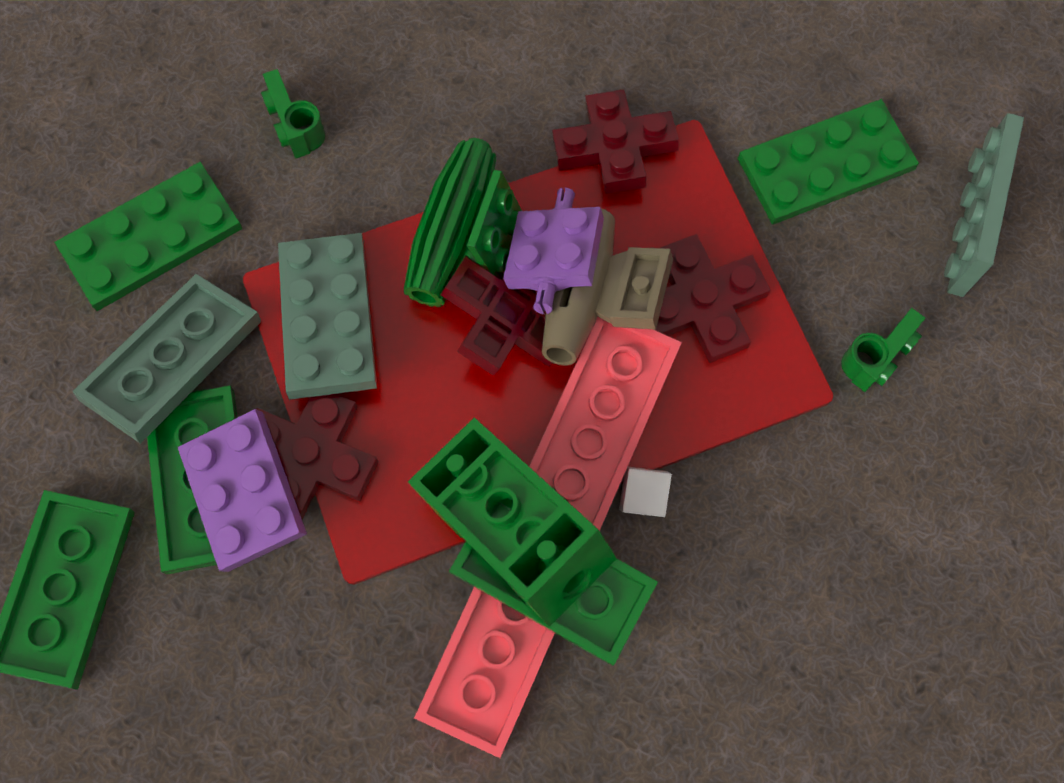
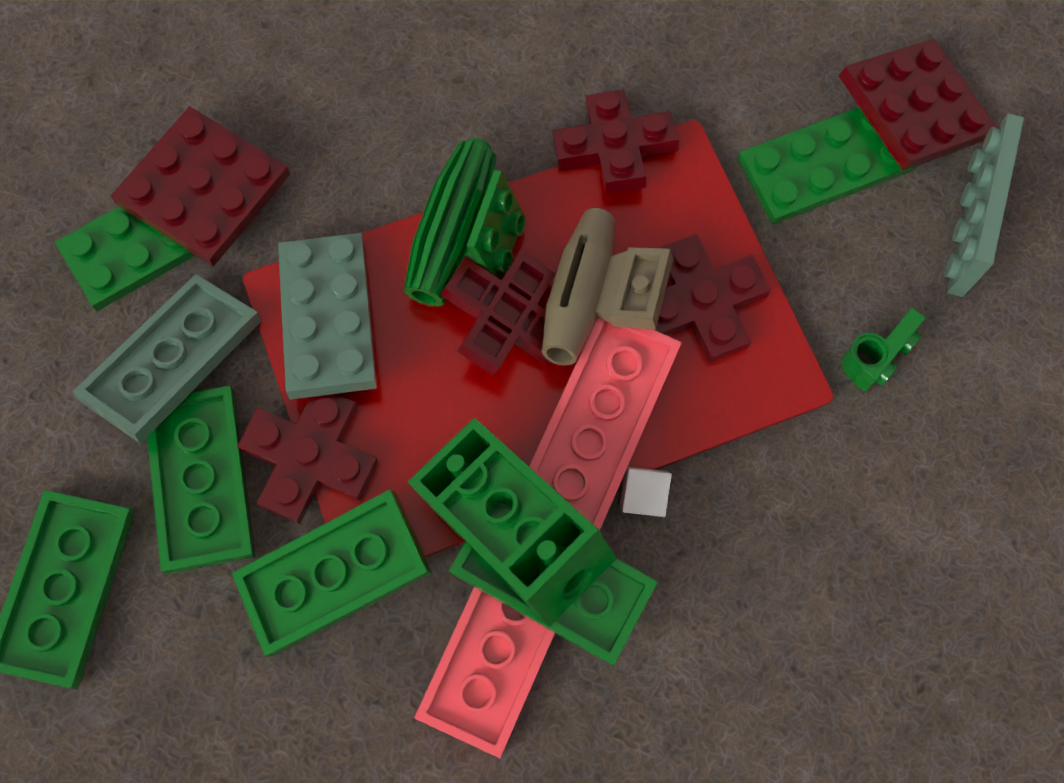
(201, 185): none -> dark red plate
(241, 491): medium lavender plate -> none
(292, 117): green plate -> none
(331, 573): none -> green plate
(554, 249): medium lavender plate -> none
(917, 103): none -> dark red plate

